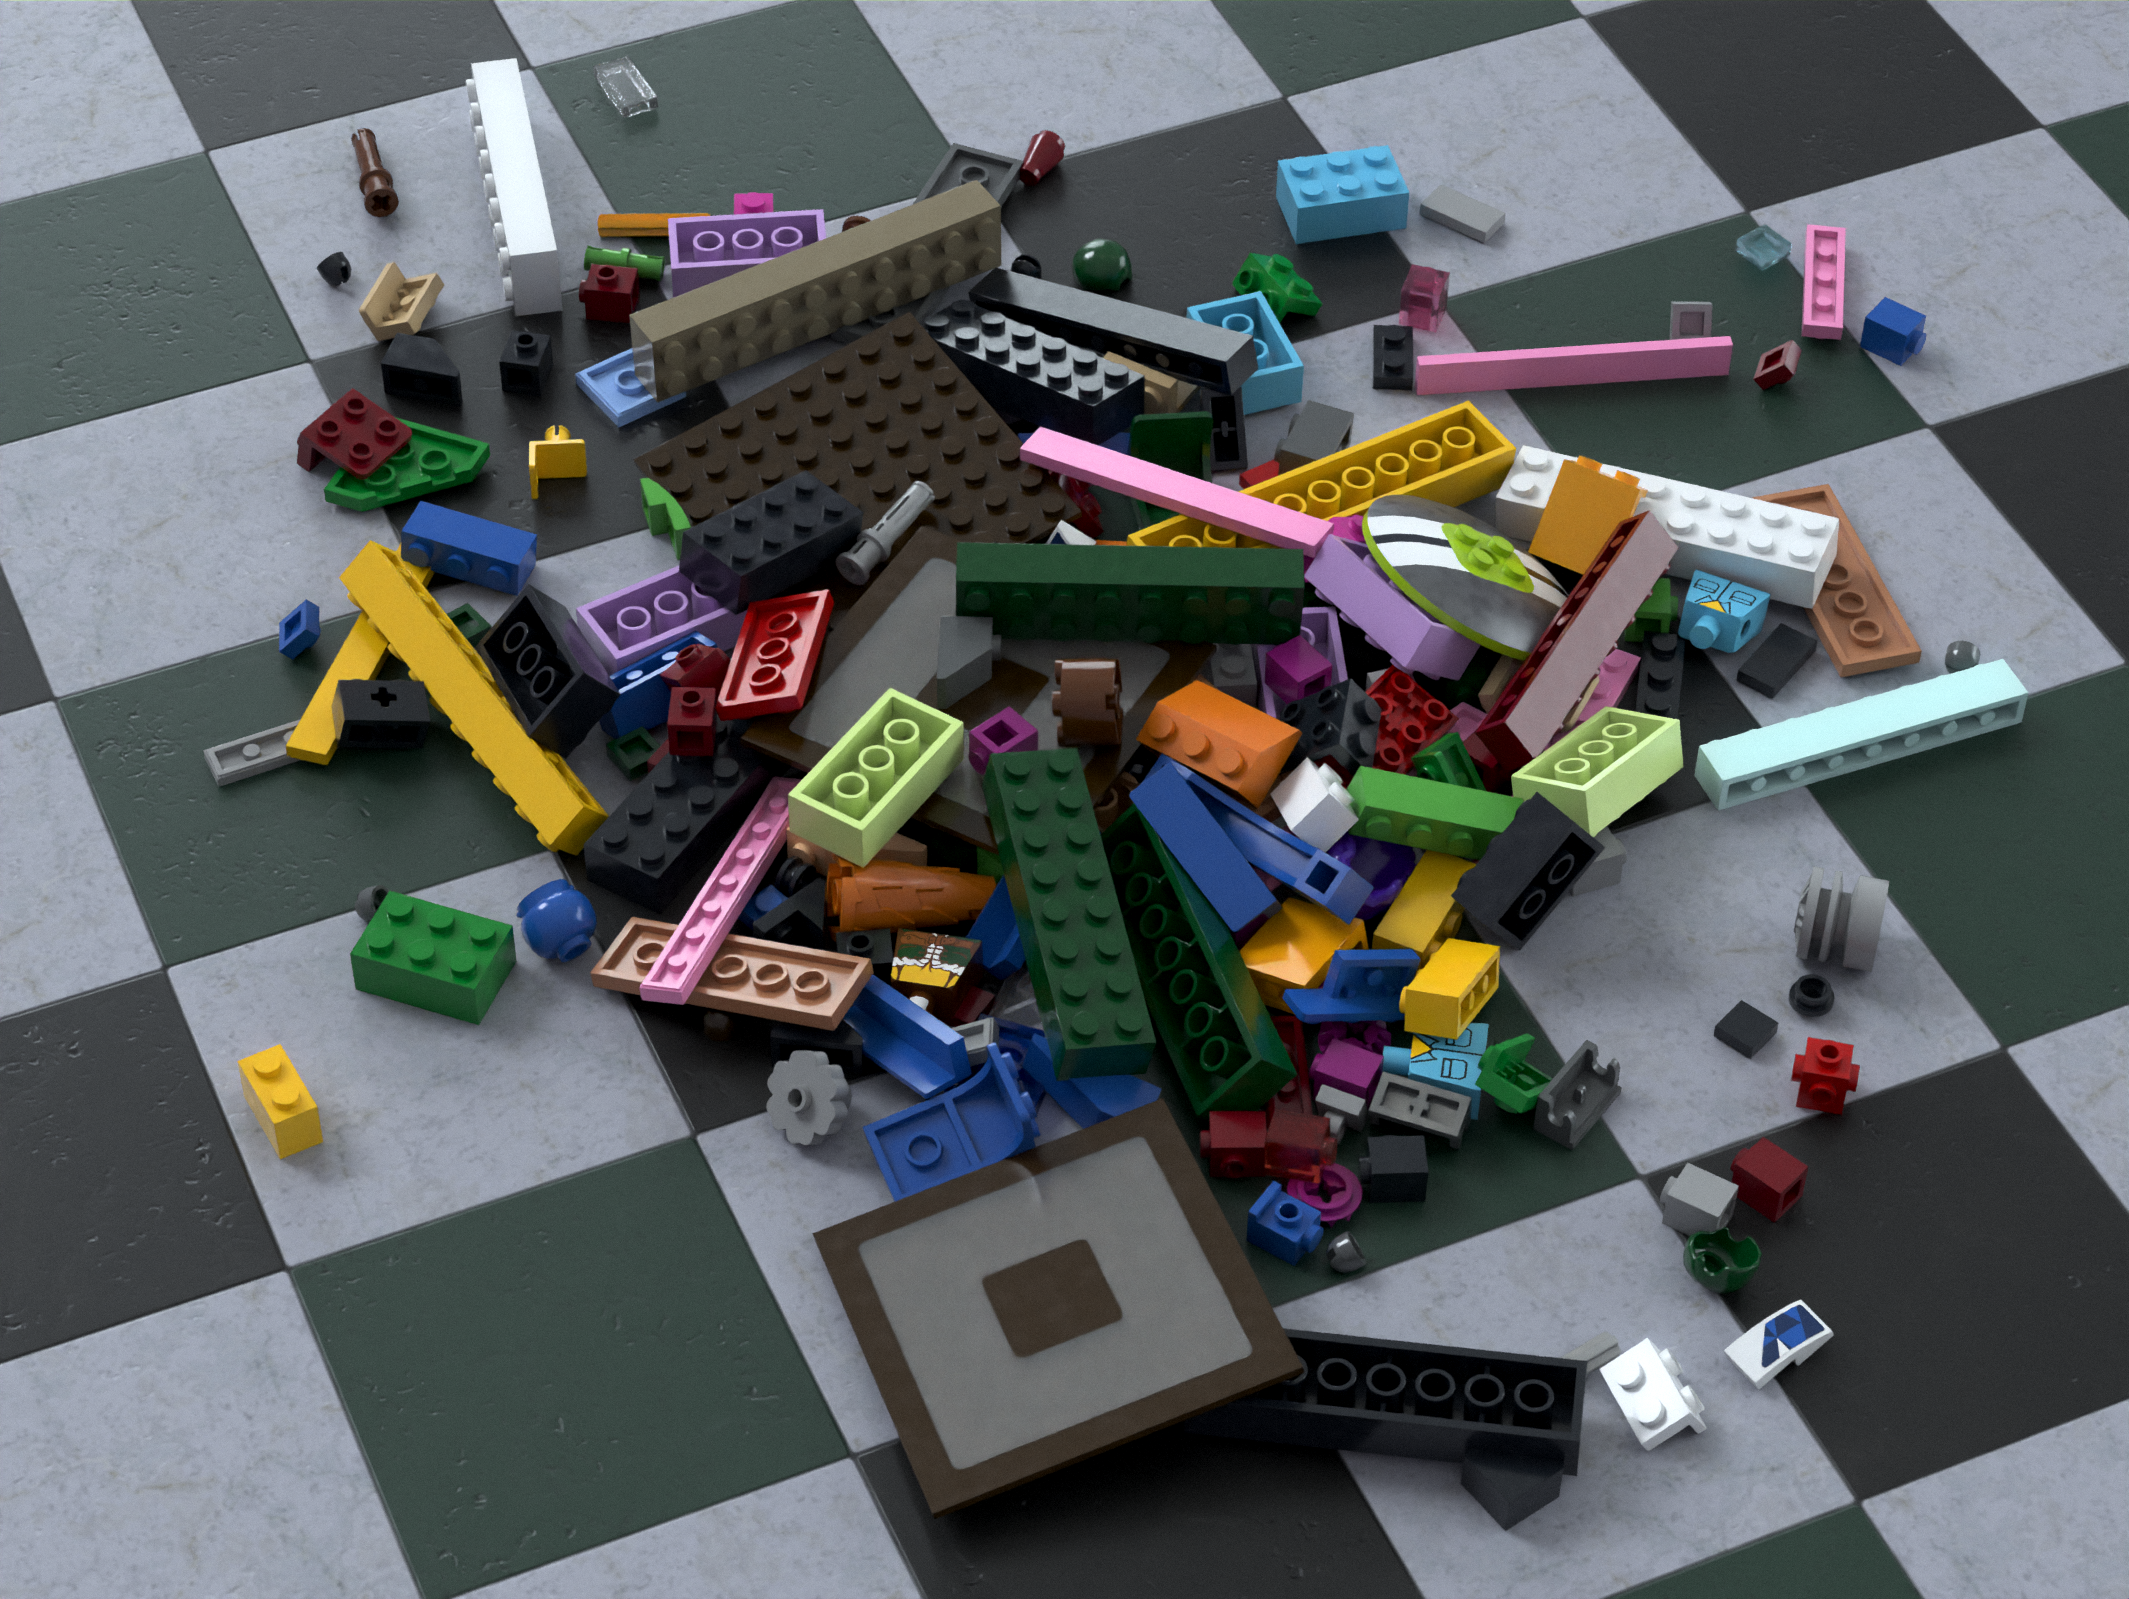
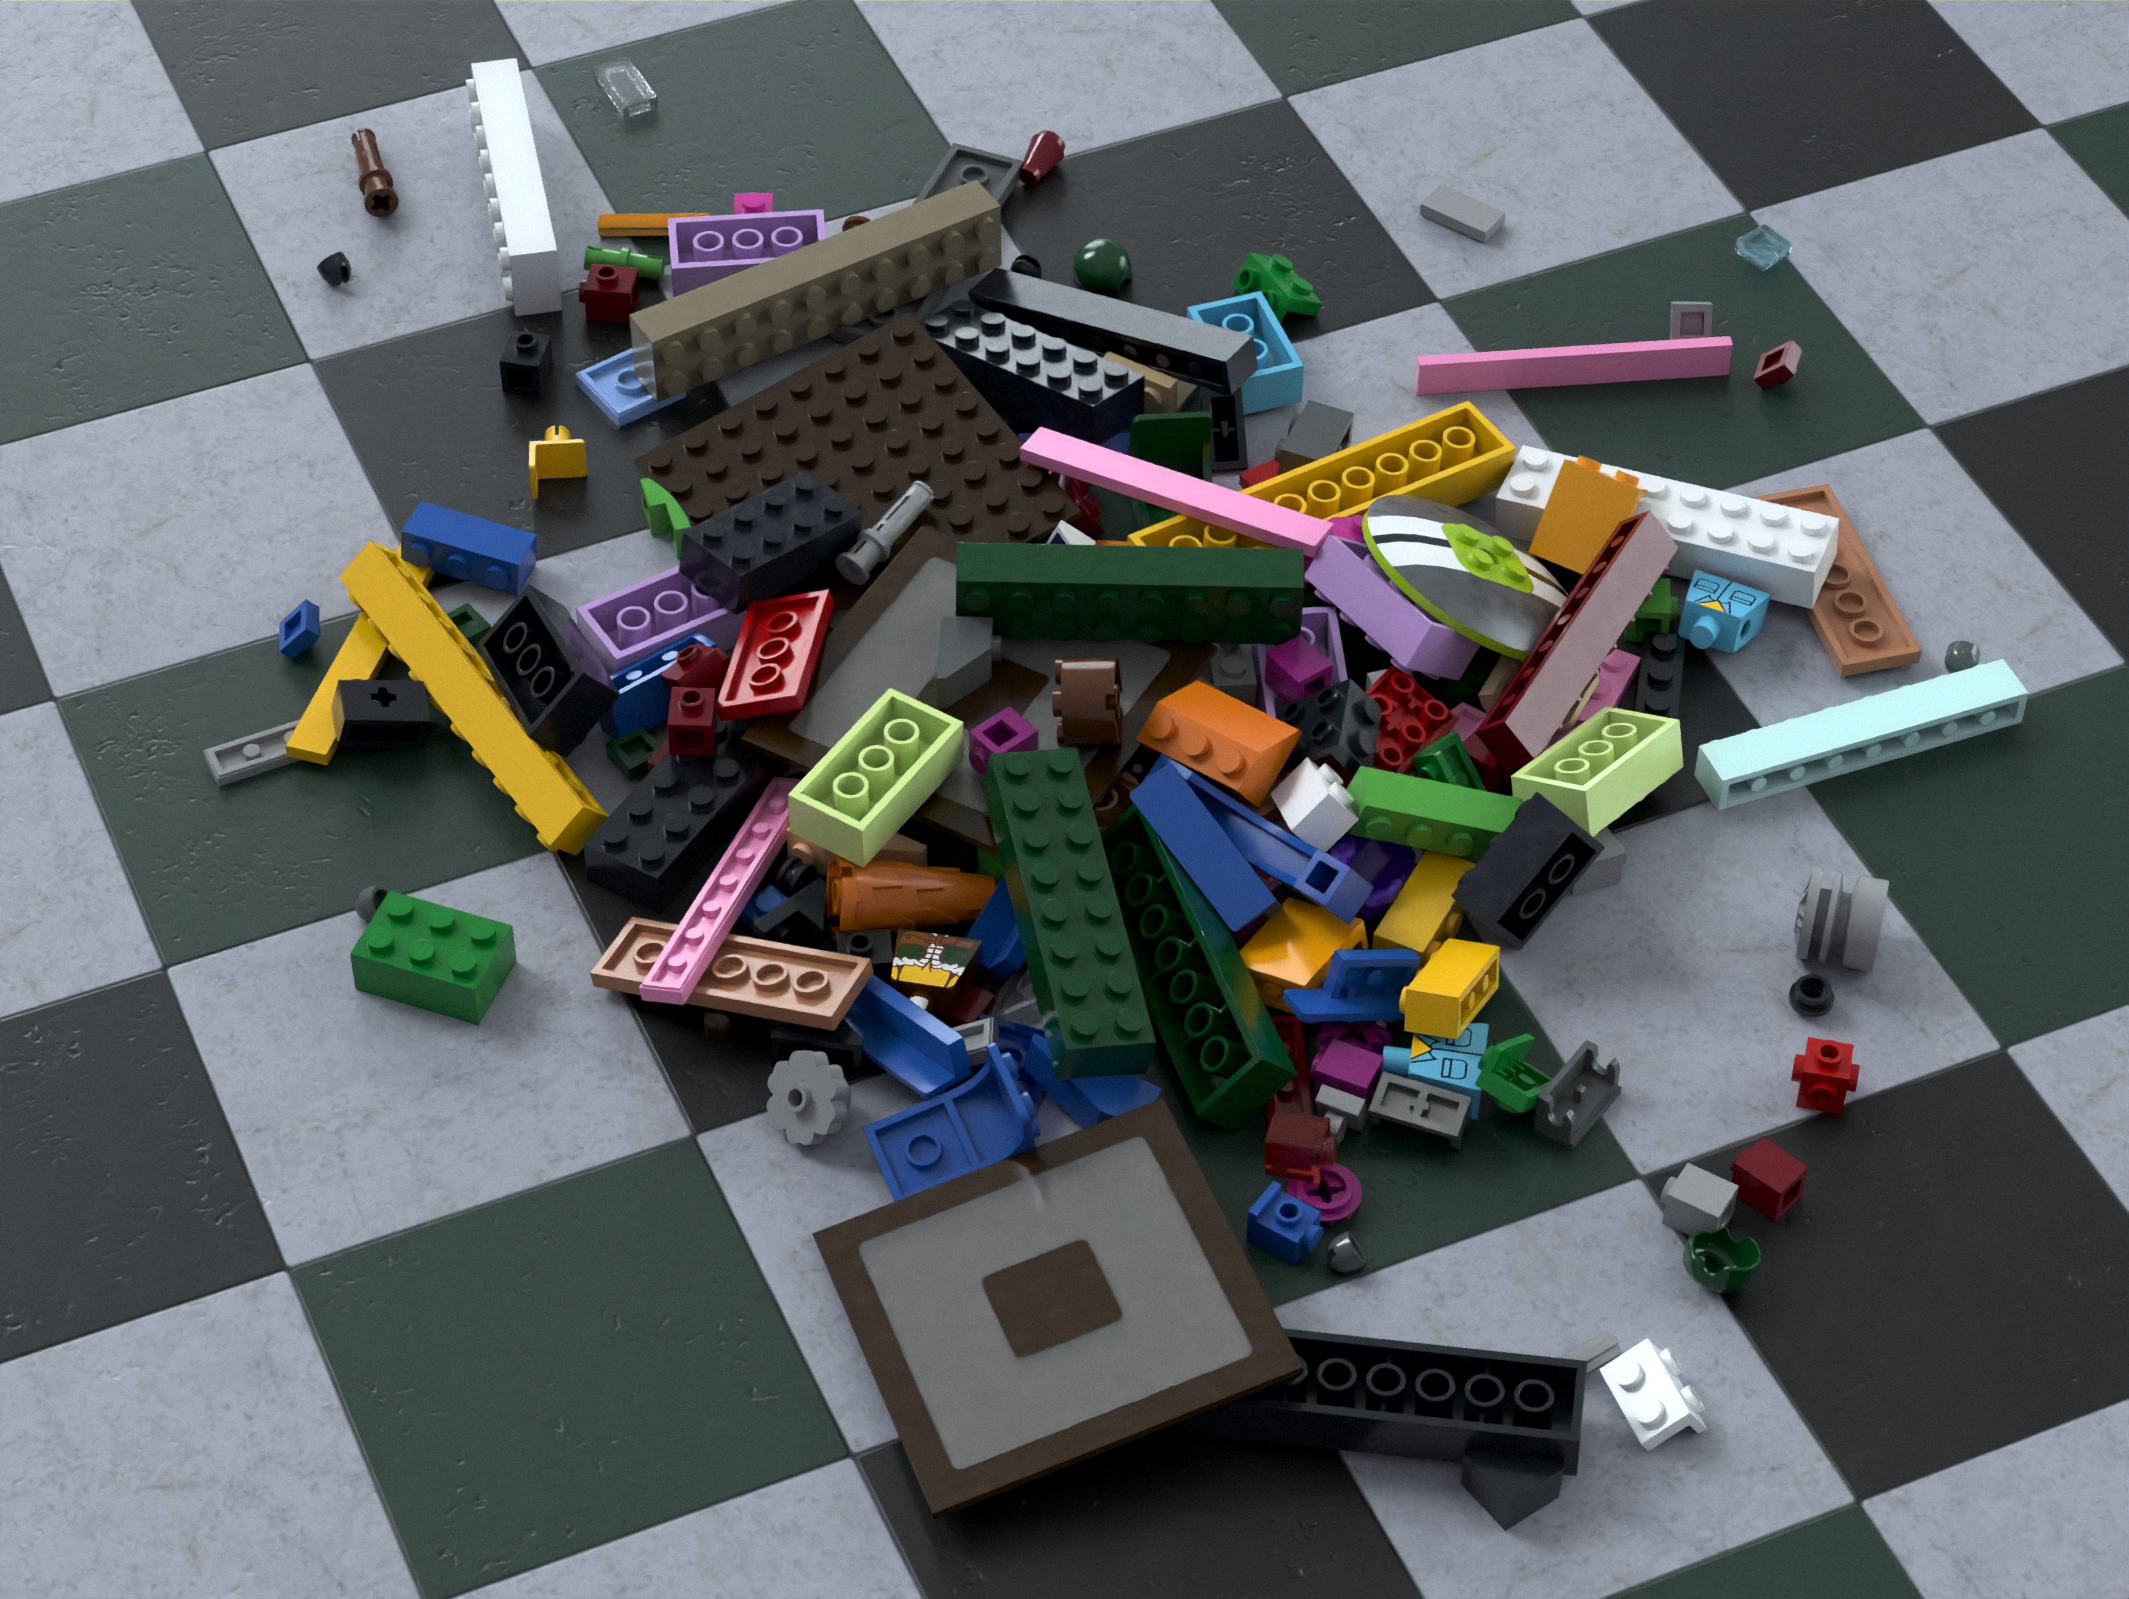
(280, 1101): yellow brick -> none
(352, 435): dark red bracket -> none
(399, 303): tan bracket -> none
(420, 370): black slope -> none
(424, 465): green plate -> none
(557, 921): blue piece -> none
(1235, 1143): dark red brick -> none
(1342, 194): medium azure brick -> none
(1393, 357): black plate -> none
(1394, 1169): black brick -> none
(1424, 298): clear pink brick -> none
(1745, 1029): black tile -> none
(1776, 660): black tile -> none
(1777, 1341): slope -> none
(1823, 282): bright pink plate -> none
(1893, 331): blue brick -> none

